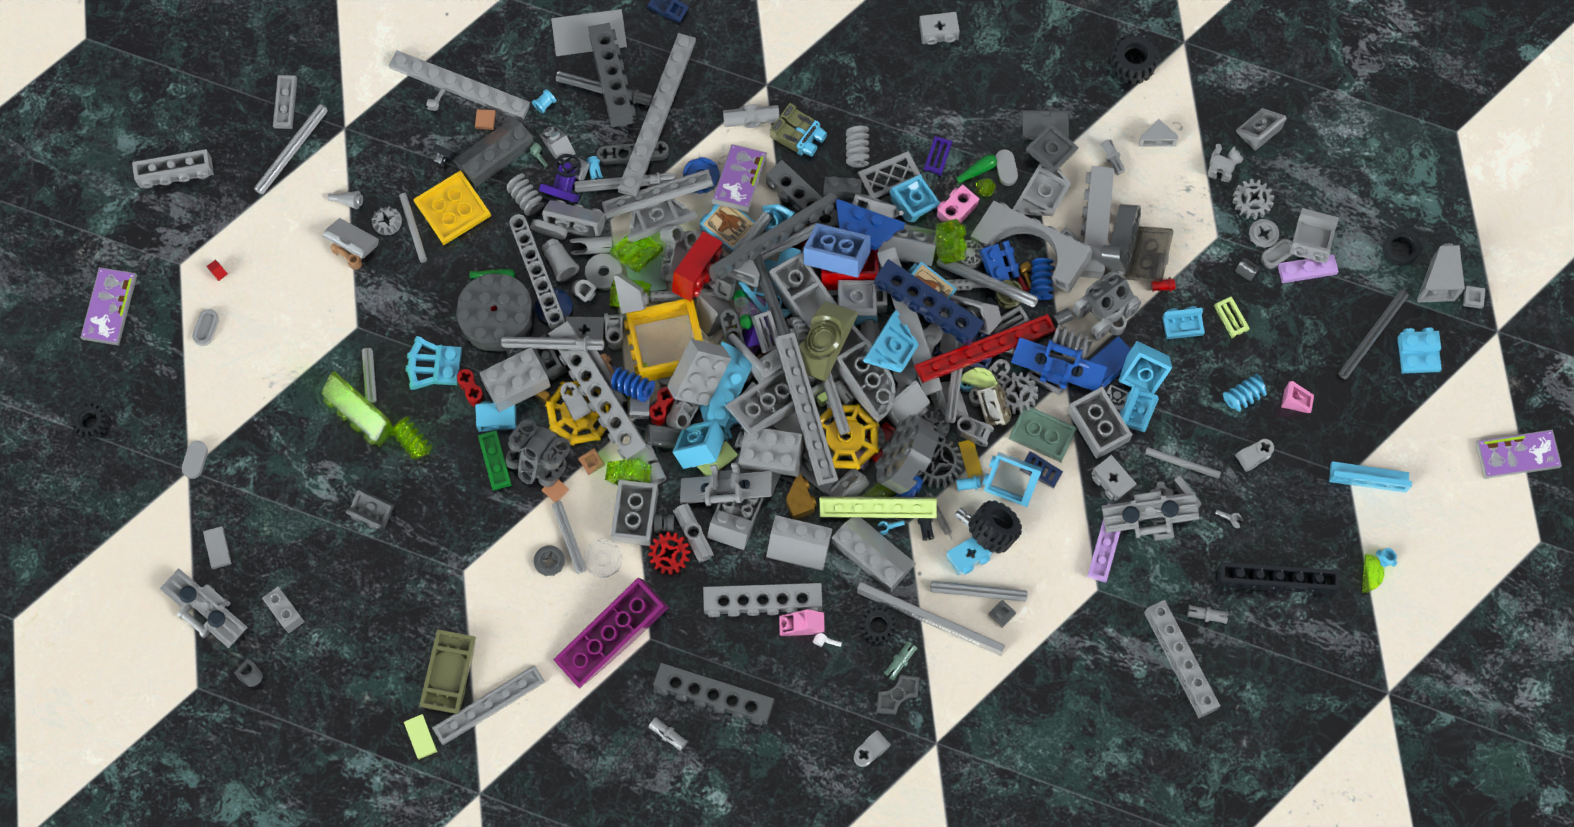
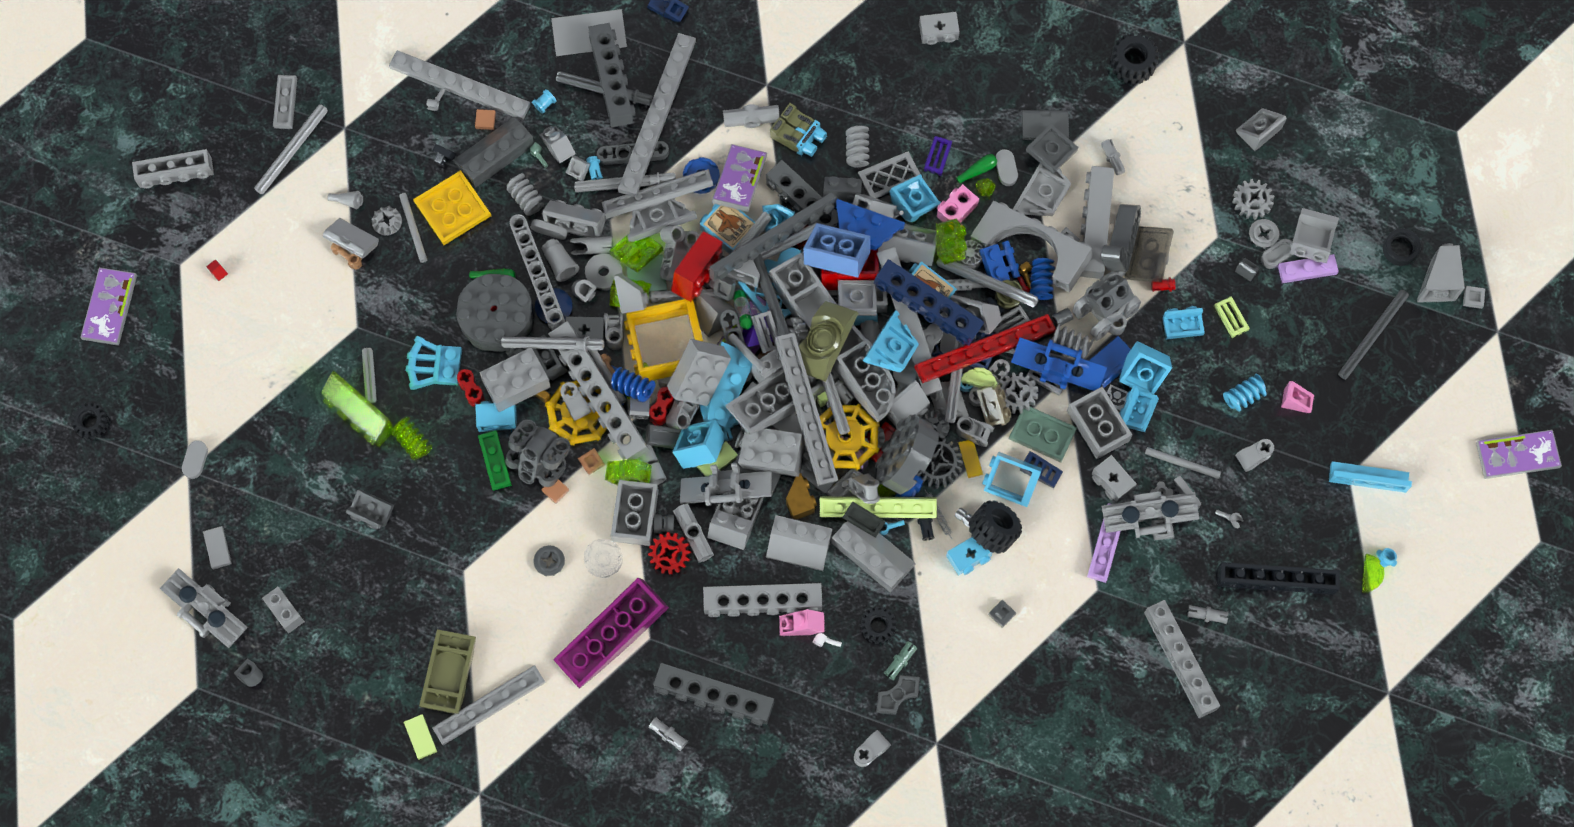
(205, 327): light grey tile -> none
(564, 179): dark purple piece -> none
(569, 537): light grey axle -> none
(864, 519): none -> pearl dark grey tile
(865, 488): none -> light grey piece
(930, 618): light grey tile -> none
(968, 483): medium azure pin -> none
(978, 591): light grey axle -> none
(1158, 136): light grey slope -> none
(1222, 164): light grey animal -> none
(1419, 351): medium azure plate -> none

